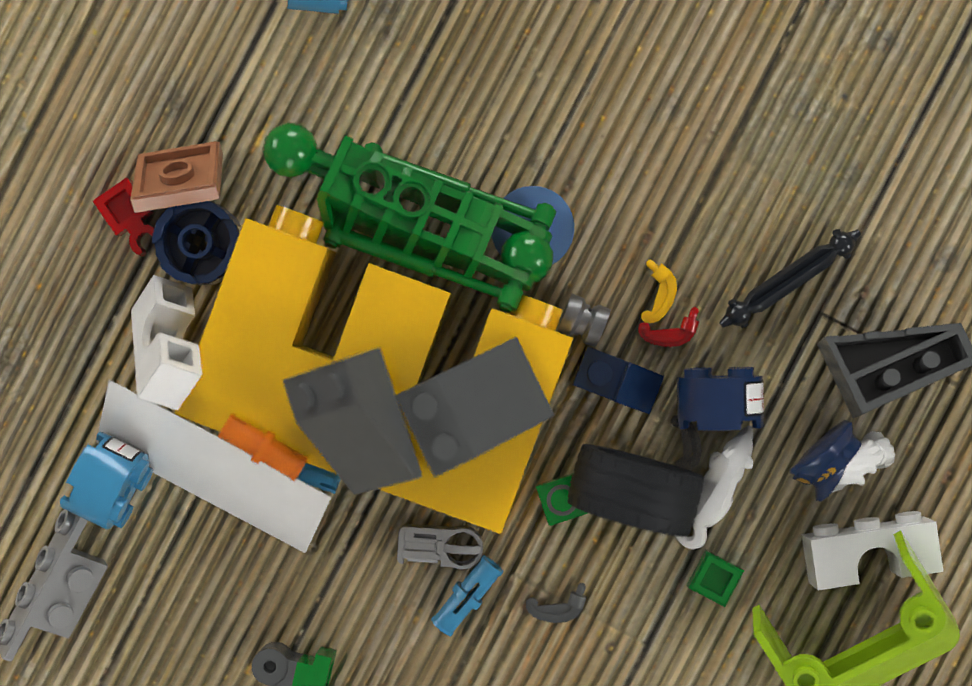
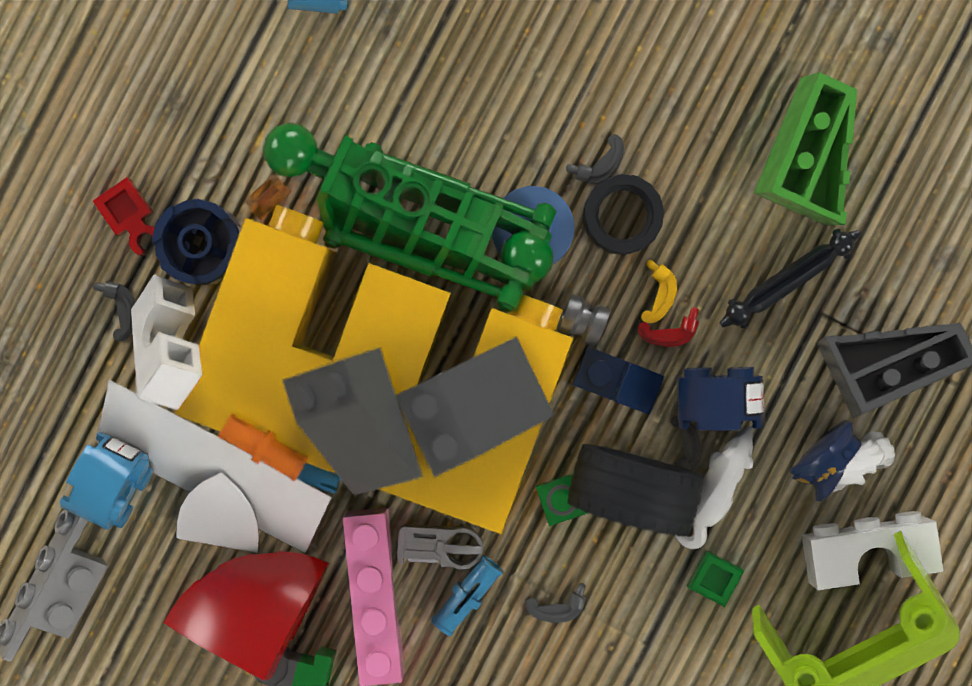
(124, 304): none -> dark grey piece
(177, 177): nougat tile -> none
(218, 516): none -> white sticker
(249, 608): none -> red brick
(267, 196): none -> clear orange tile
(373, 597): none -> bright pink arch
(603, 167): none -> dark grey piece
(645, 192): none -> black tyre
(812, 151): none -> bright green wedge

